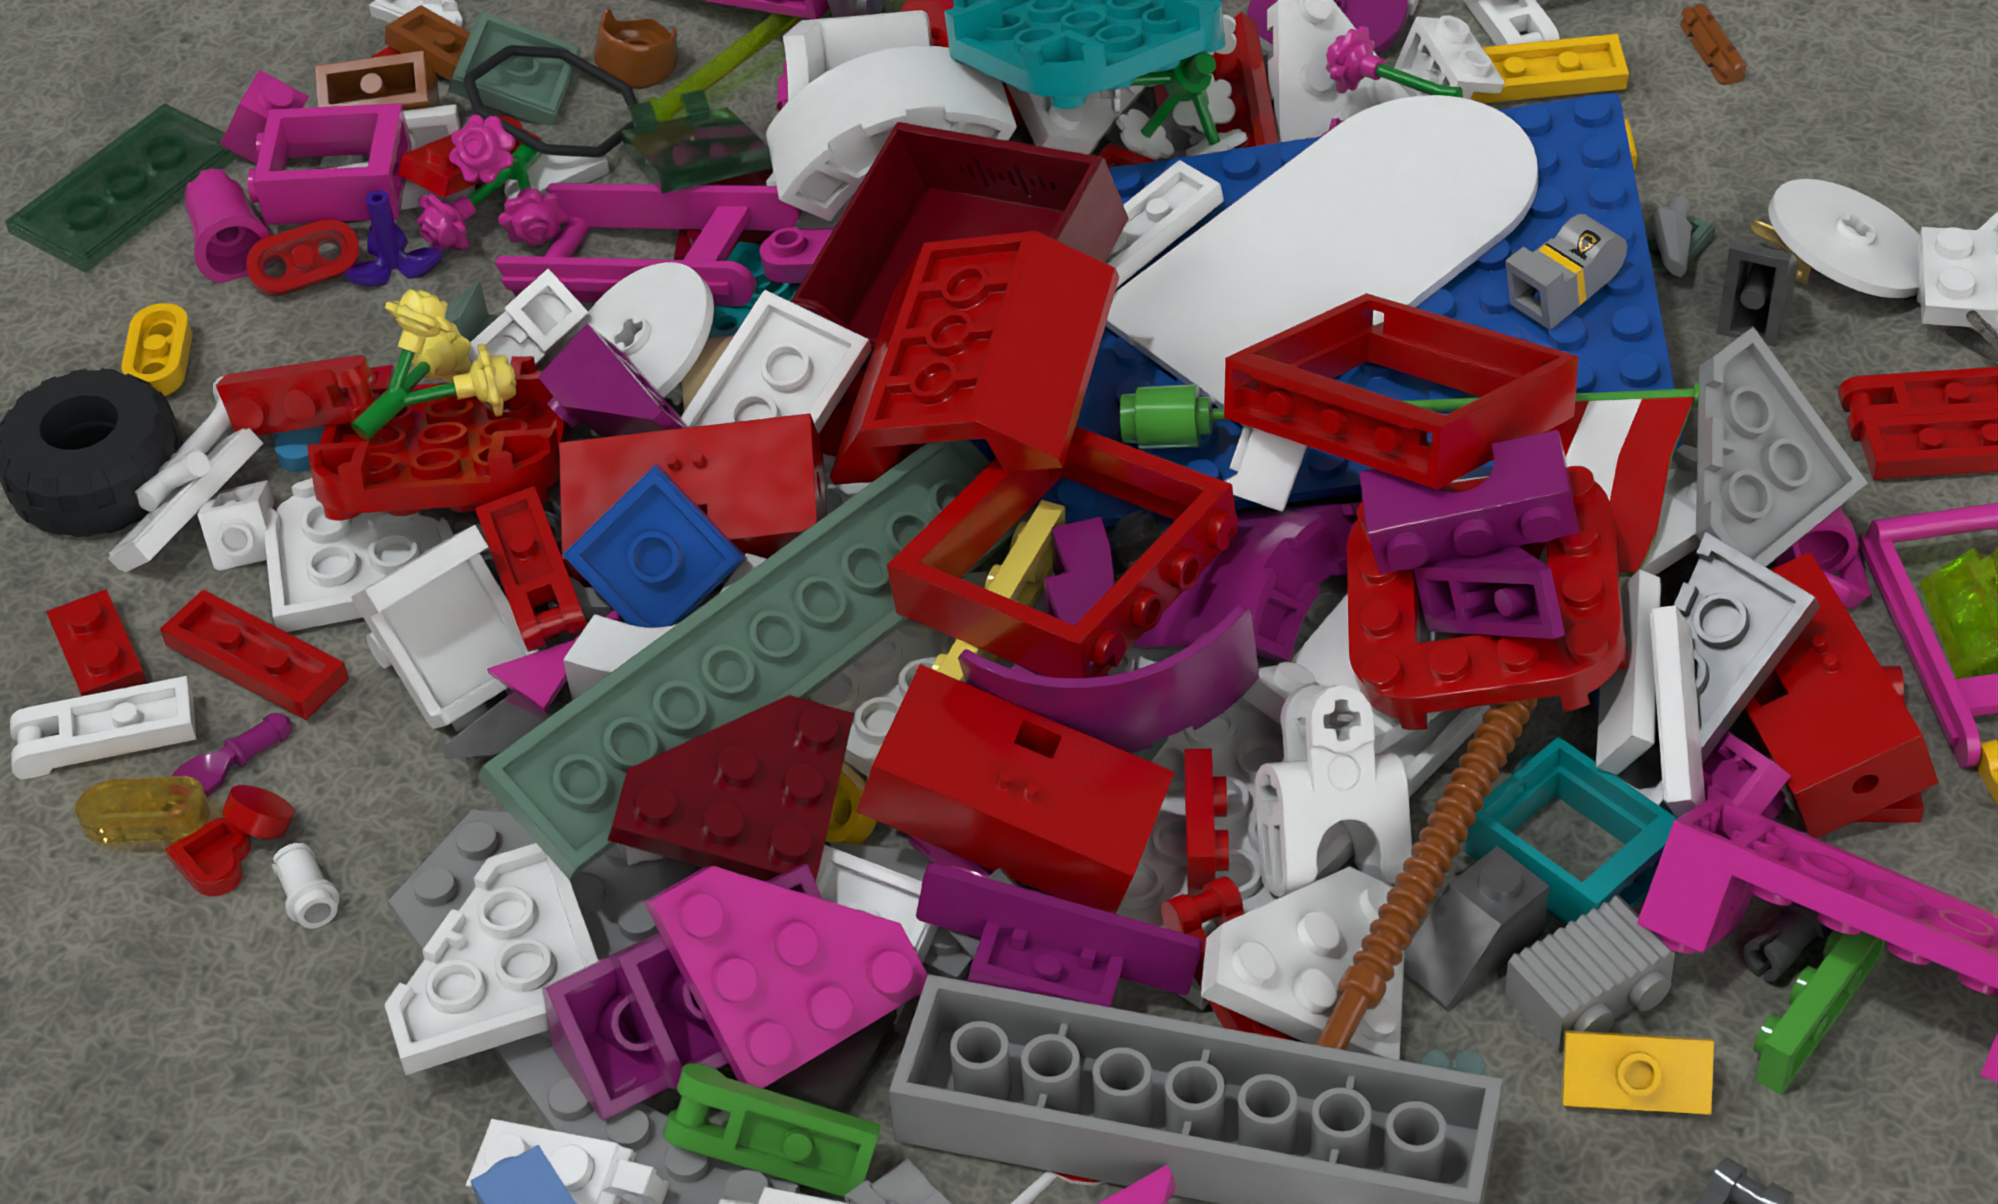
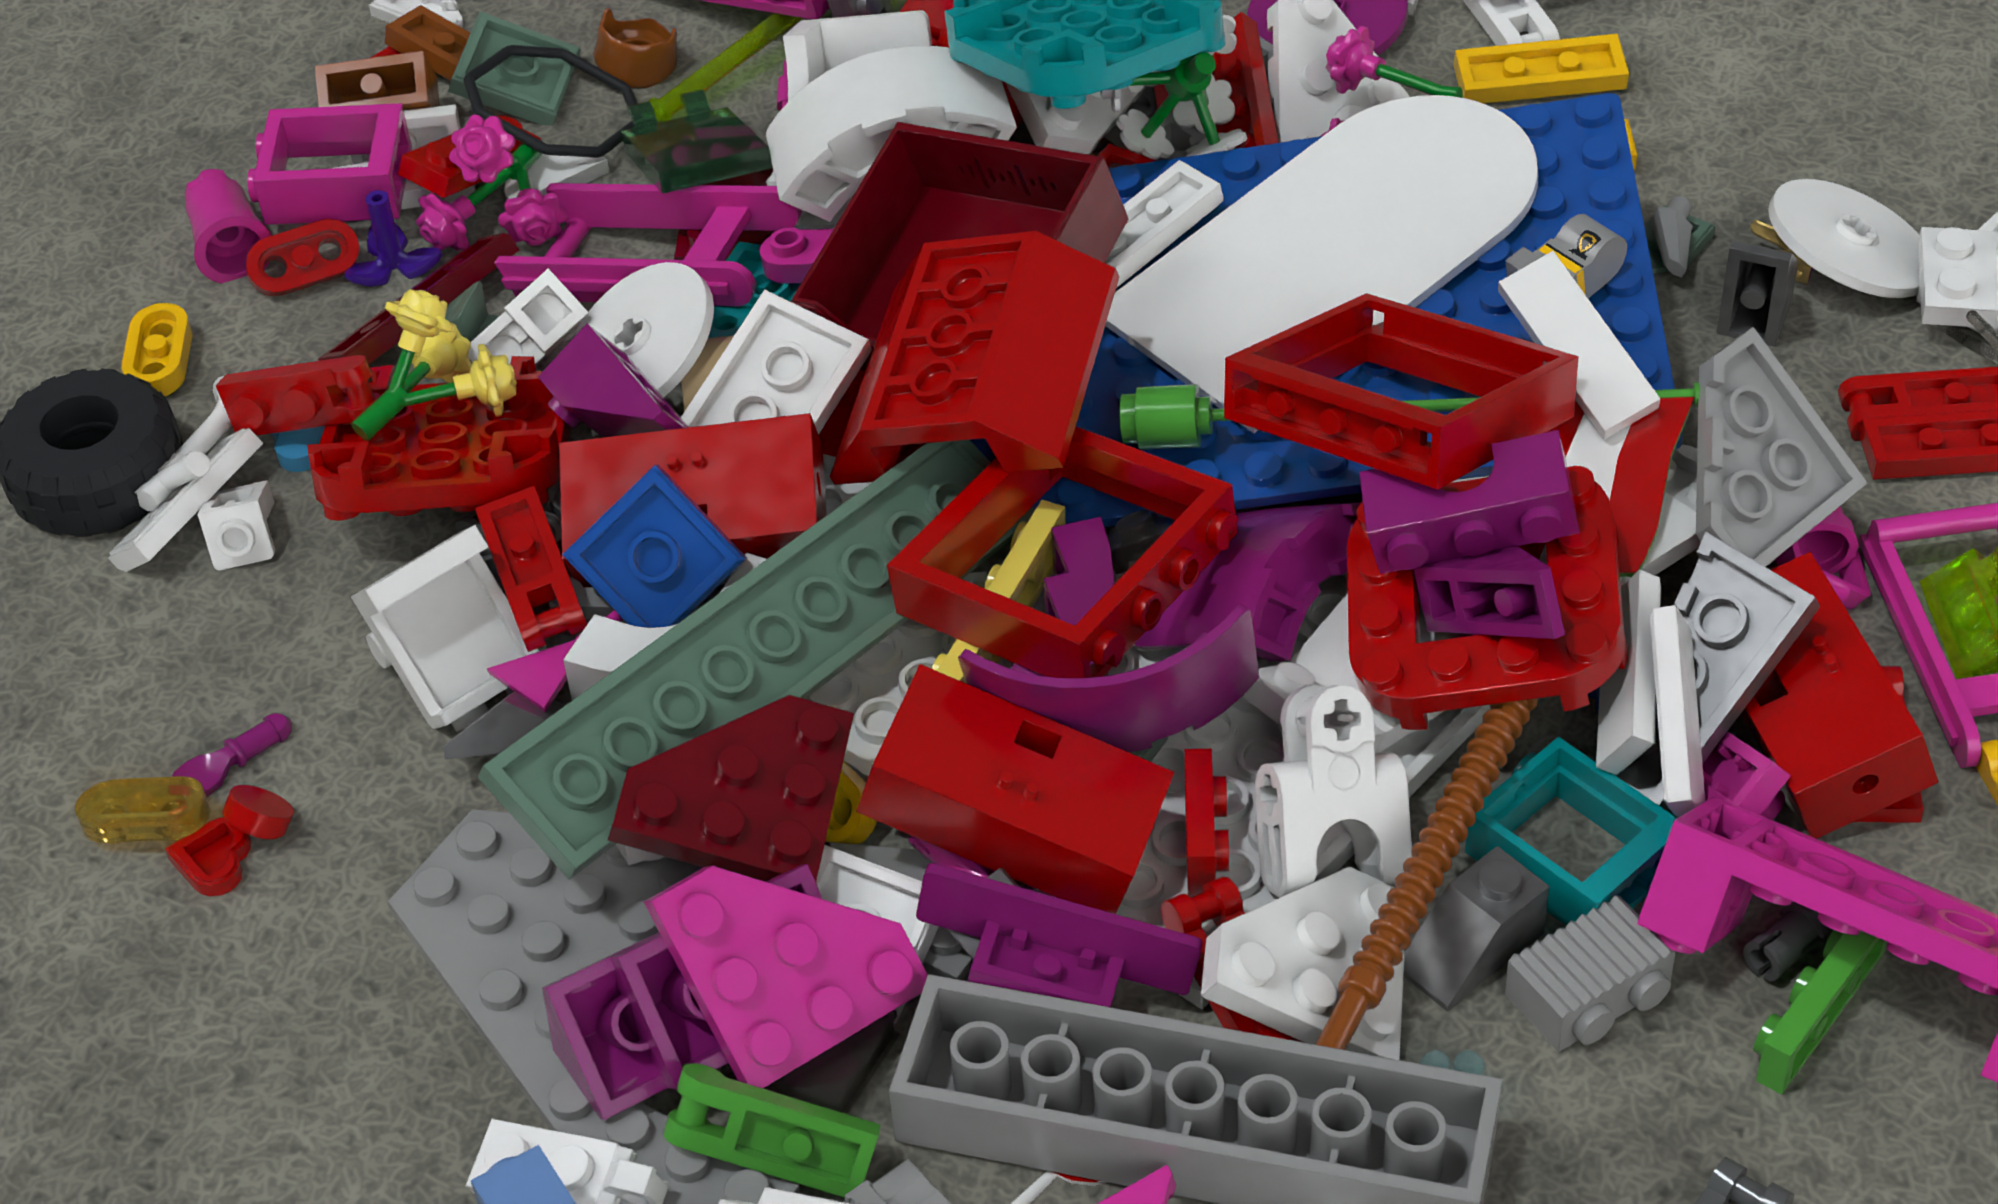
(96, 645): red plate -> none
(101, 726): white plate -> none
(121, 188): clear green tile -> none
(252, 112): dark pink brick -> none
(254, 654): red plate -> none
(305, 886): white pin -> none
(324, 561): white plate -> none
(446, 282): none -> dark red tile
(490, 963): white plate -> none
(1265, 467): white window -> none
(1447, 55): white bracket -> none
(1563, 318): none -> white tile
(1637, 1072): yellow plate -> none
(1713, 44): dark orange axle -> none

